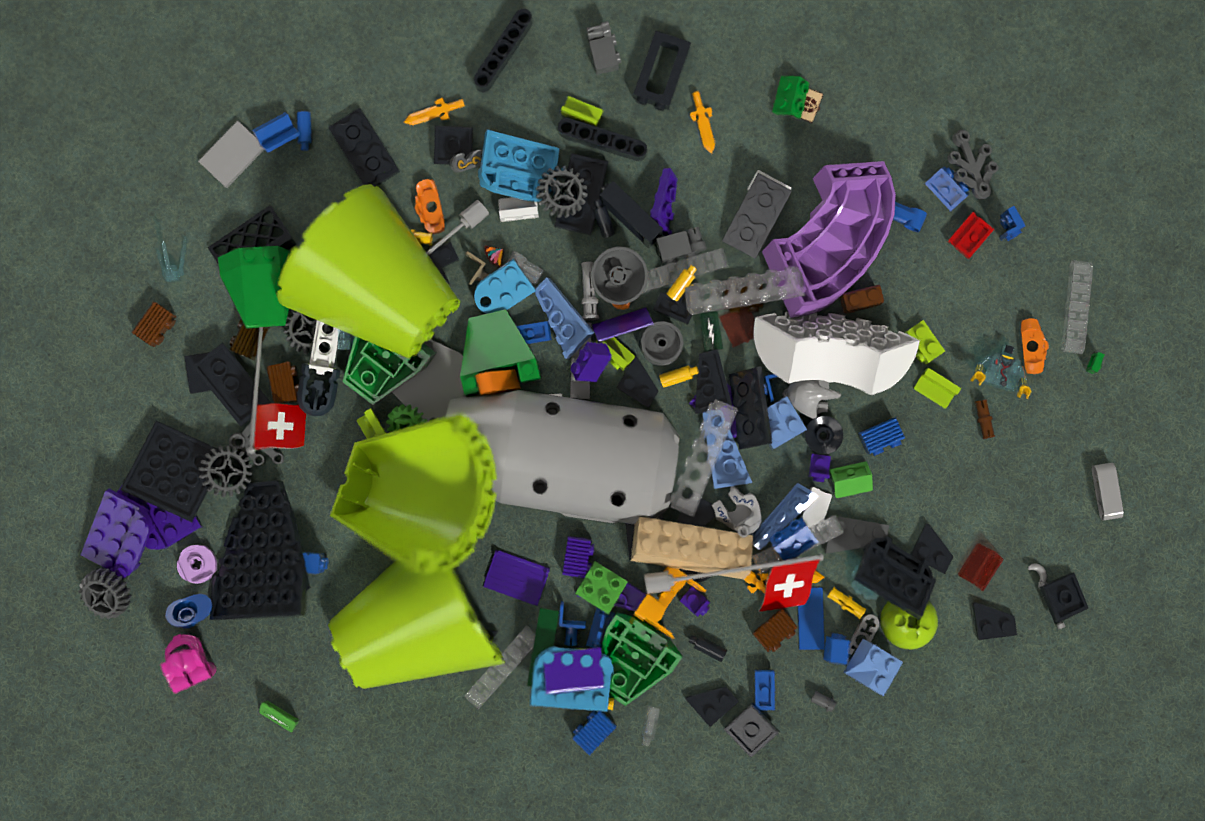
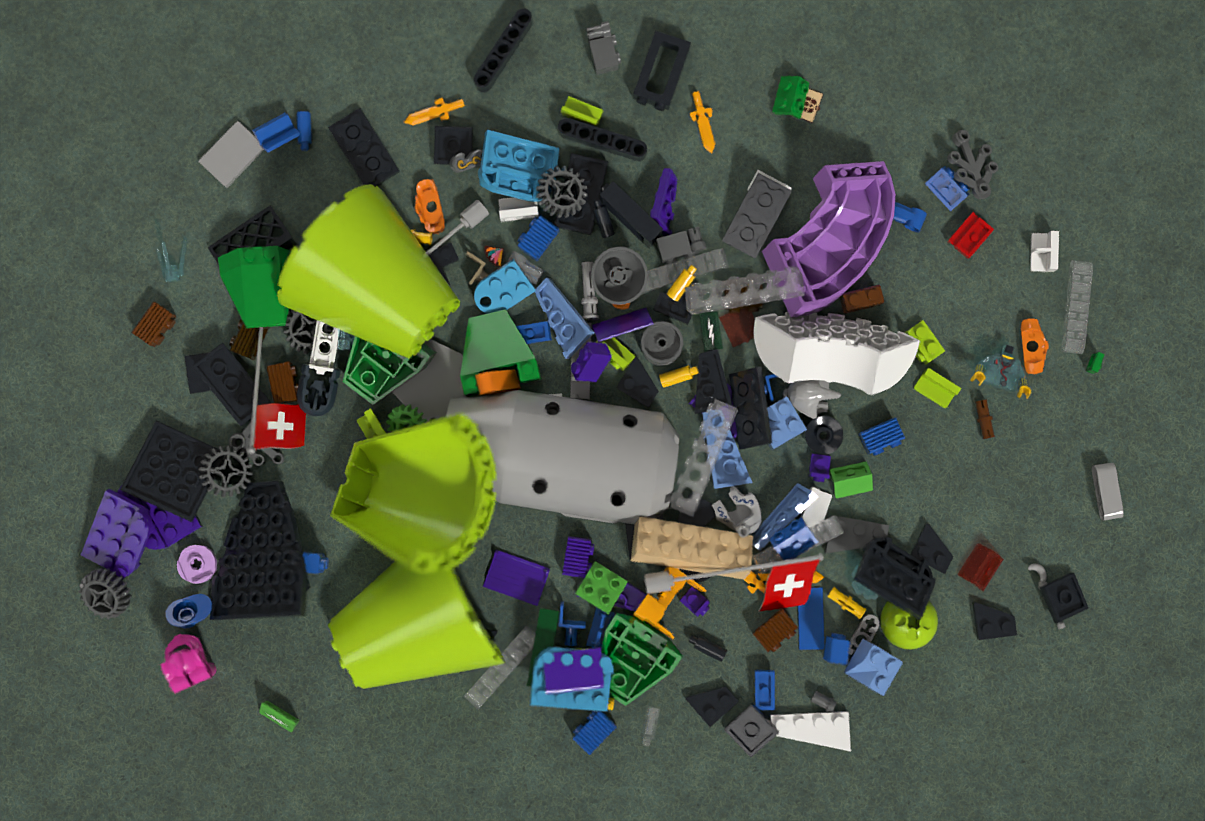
(538, 237): none -> blue brick
(819, 728): none -> white wing
(1012, 221): blue bracket -> none
(1044, 251): none -> white panel

